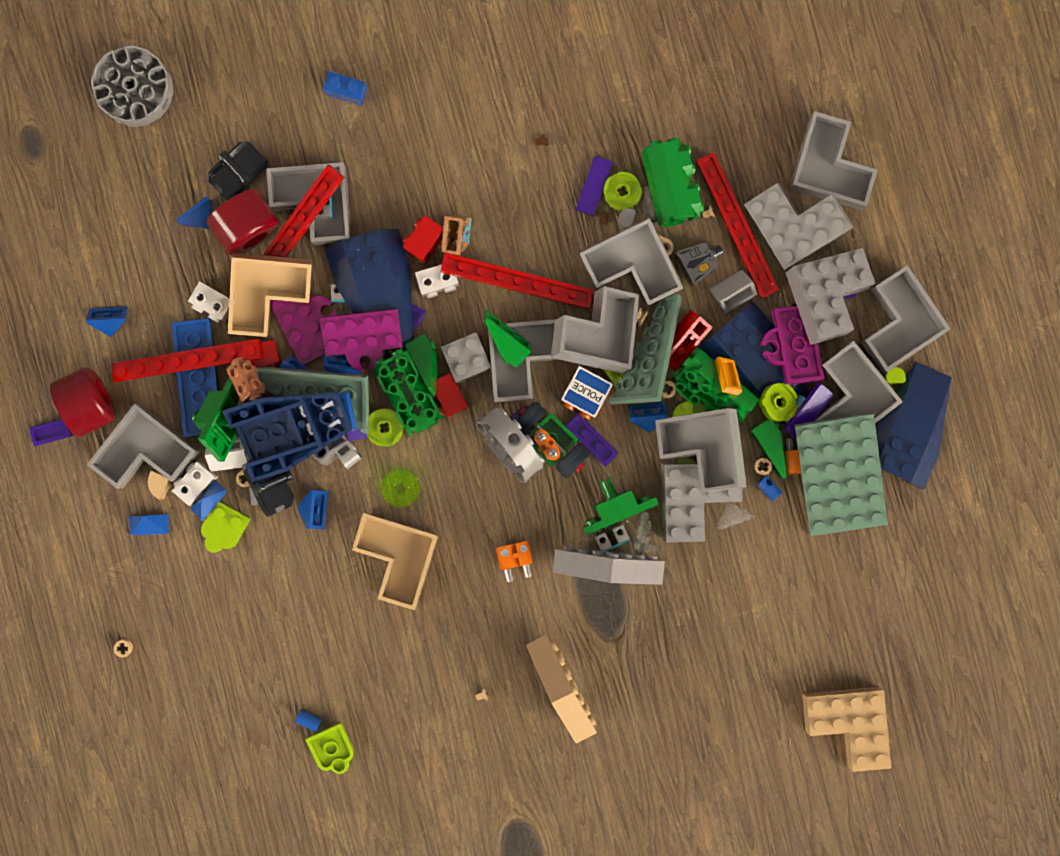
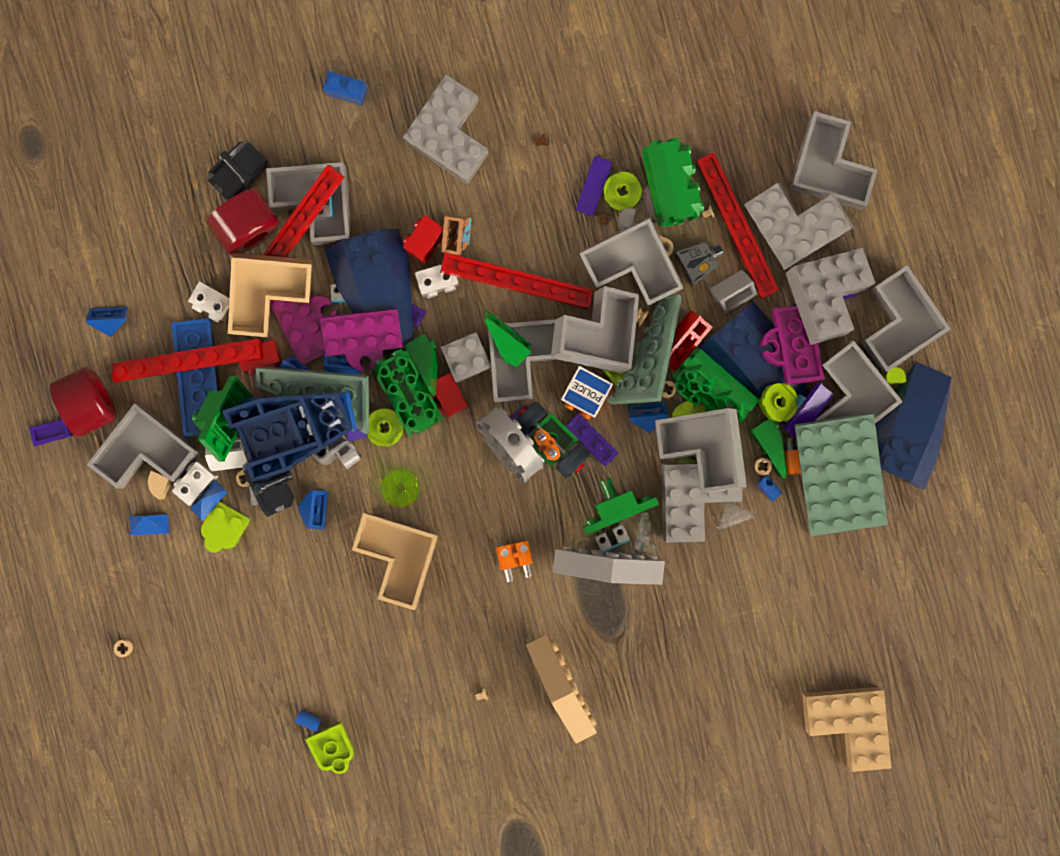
(128, 68): light grey brick -> none
(197, 214): blue slope -> none
(245, 380): nougat brick -> none
(438, 131): none -> light grey piece
(728, 376): light orange tile -> none

